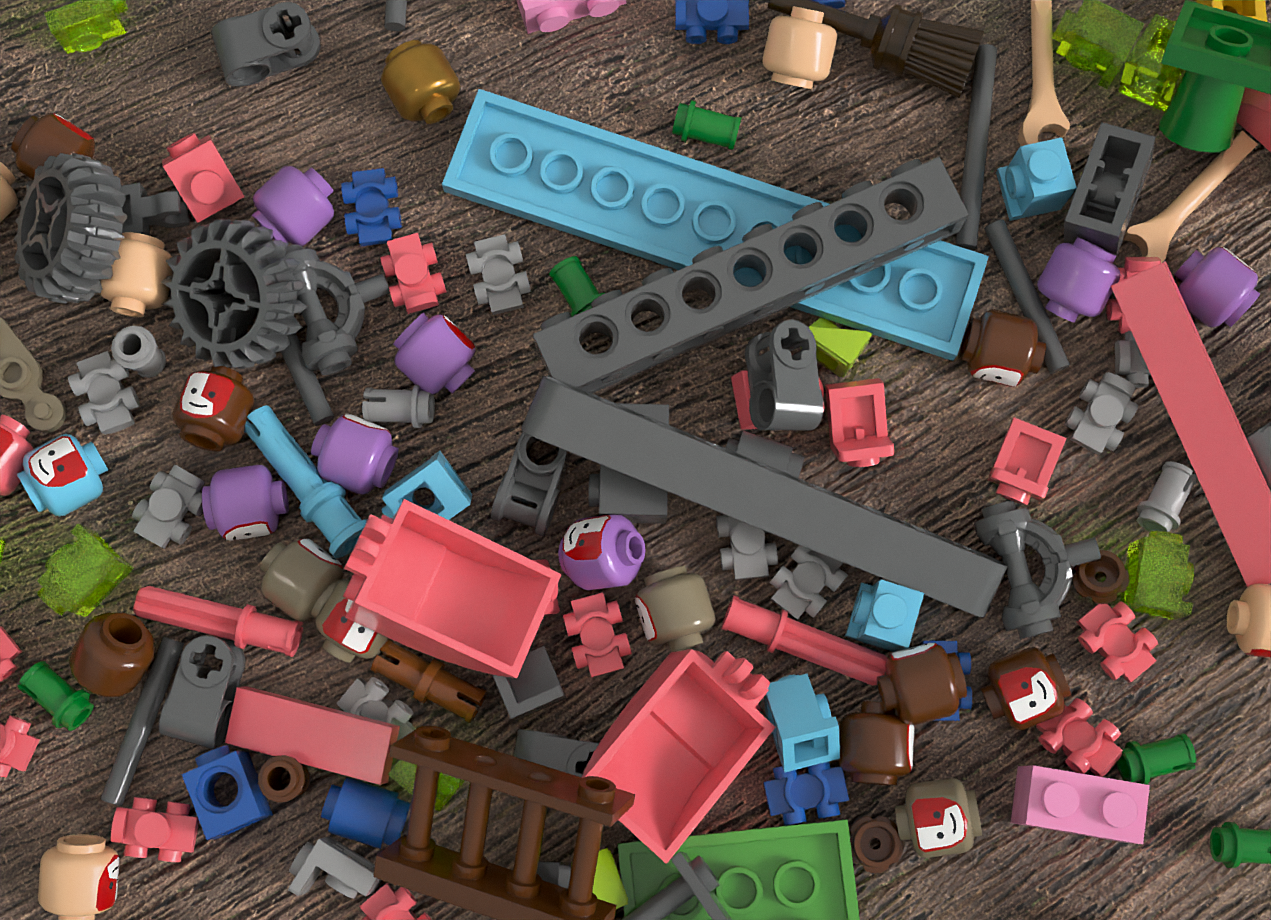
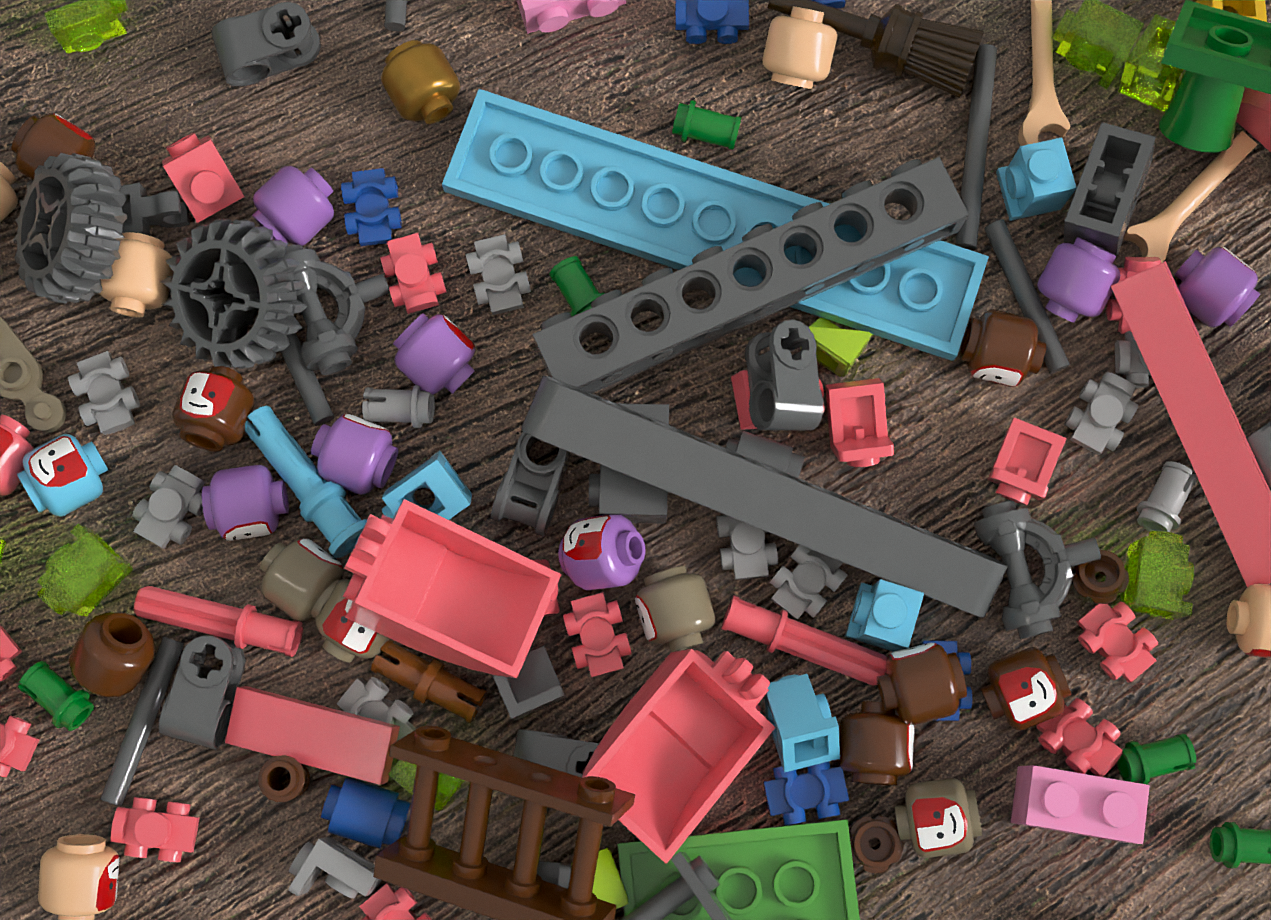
(137, 350): light grey pin -> none
(247, 808): blue brick -> none

